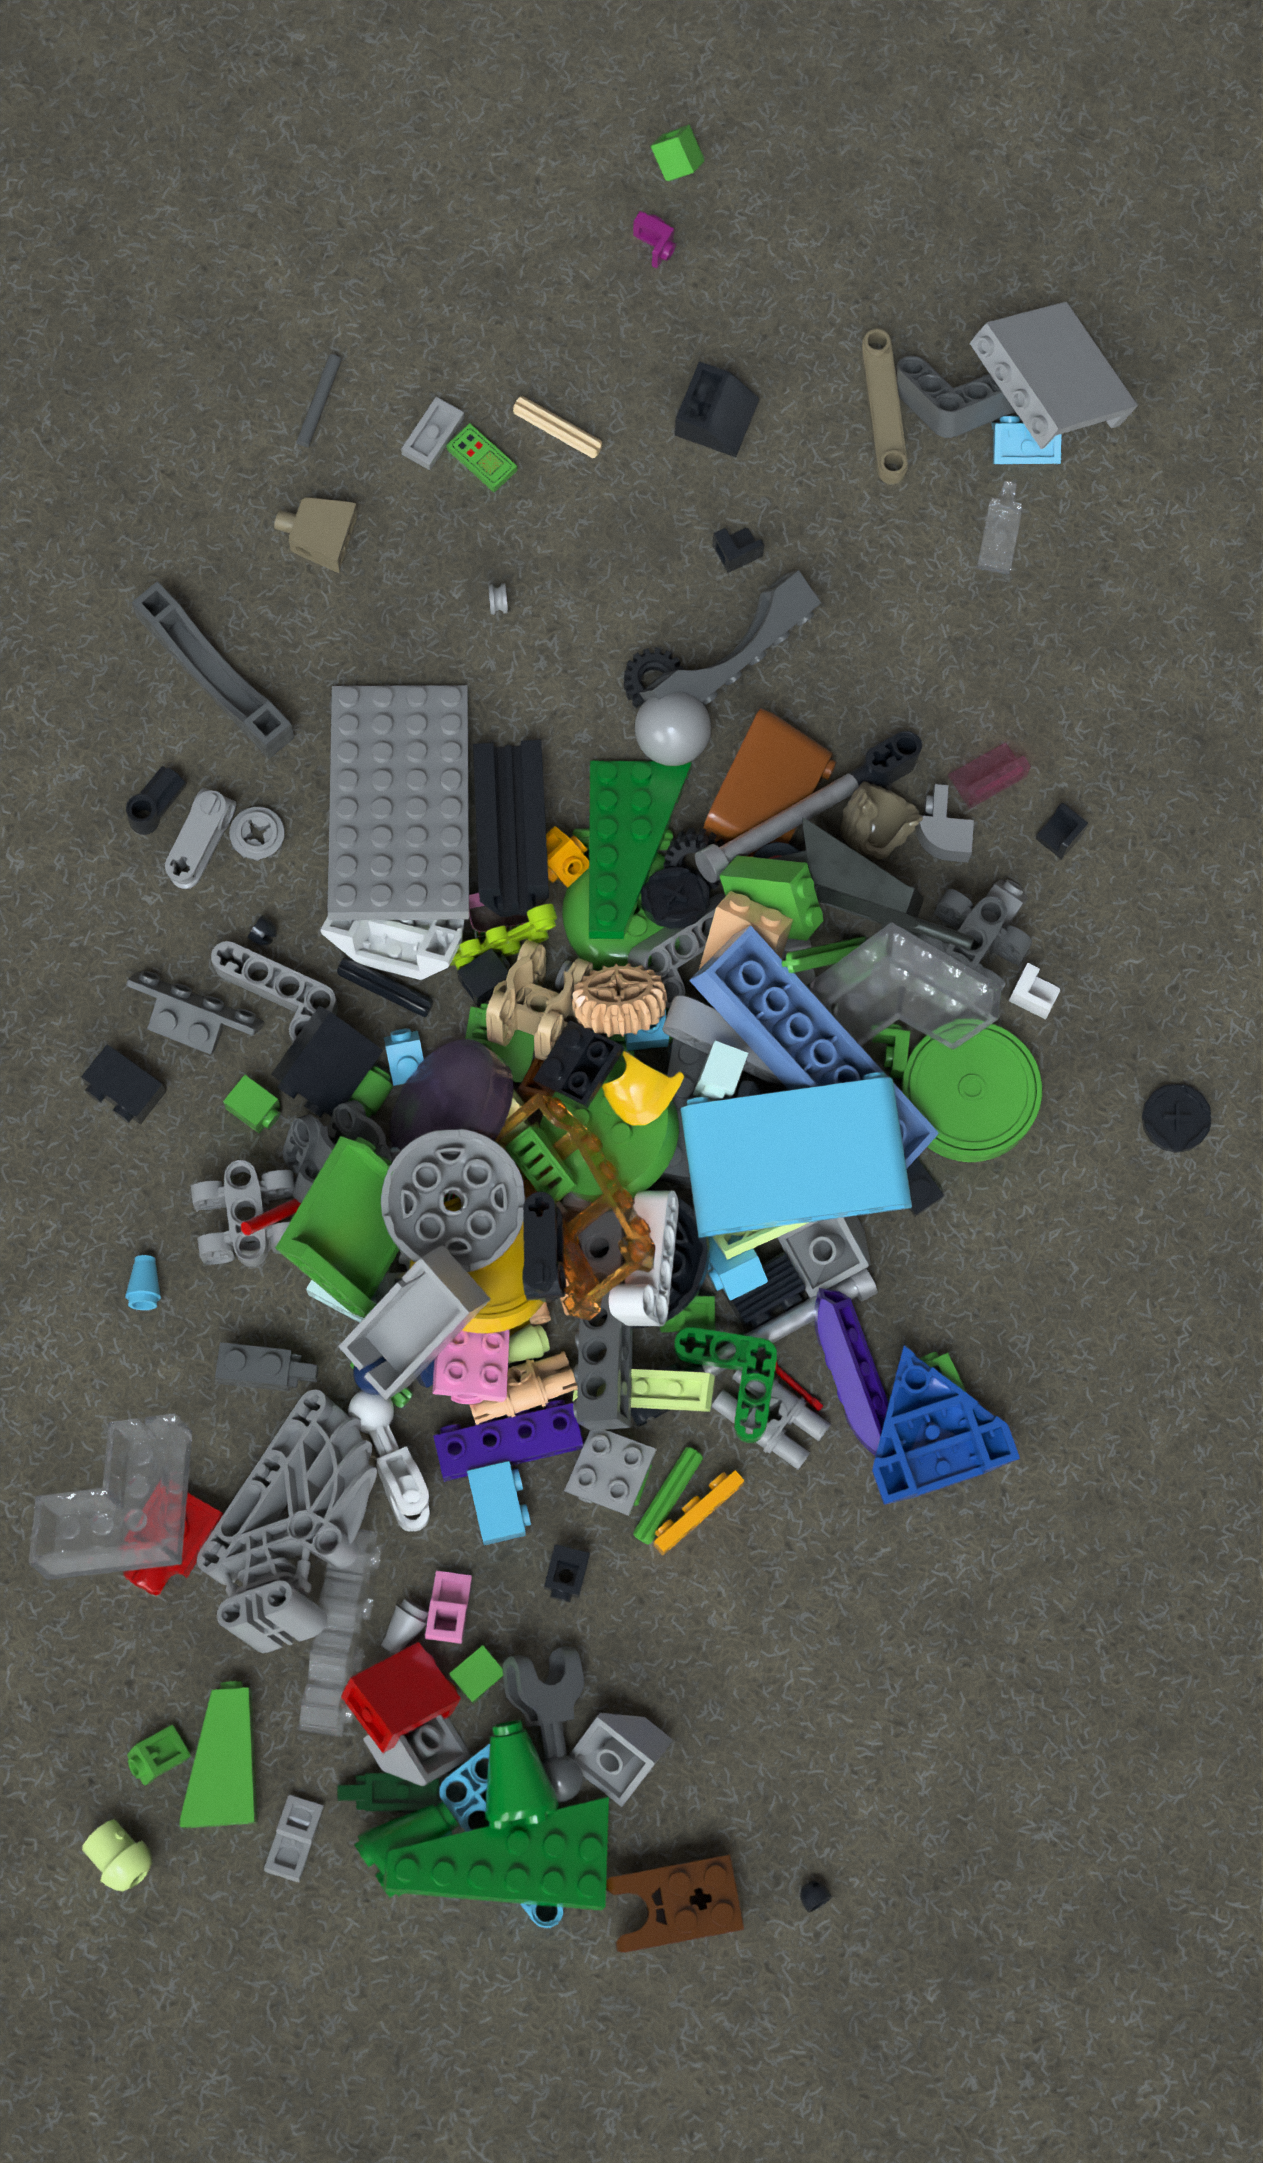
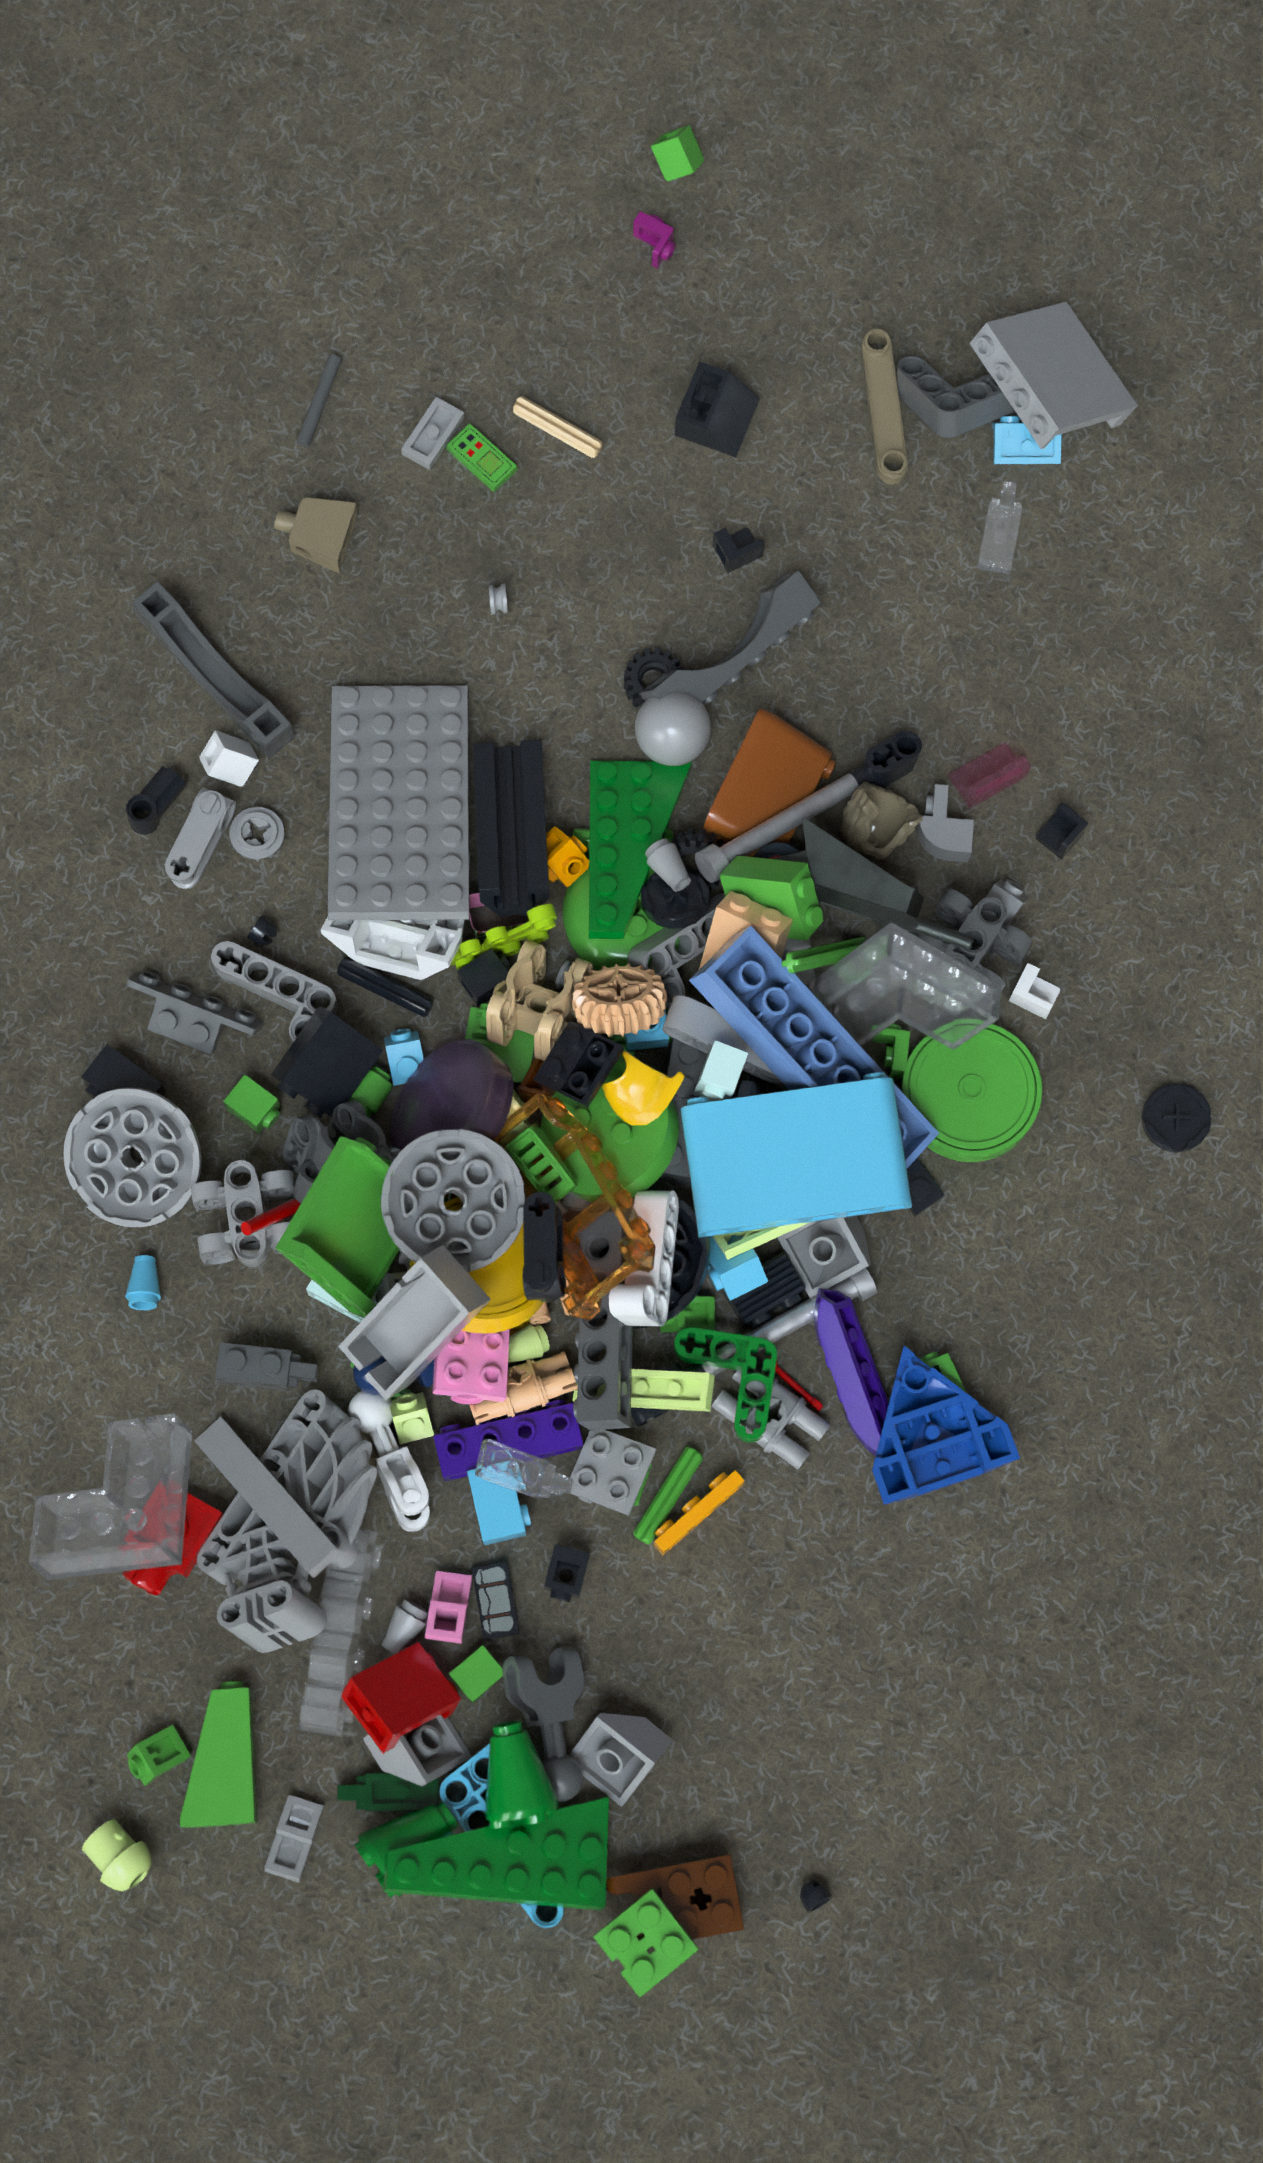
(101, 1162): none -> light grey brick
(228, 758): none -> white panel
(267, 1497): none -> light grey tile
(411, 1417): none -> yellowish green bracket
(495, 1601): none -> tile
(520, 1471): none -> clear hinge
(659, 1930): none -> bright green piece
(667, 863): none -> light grey cone

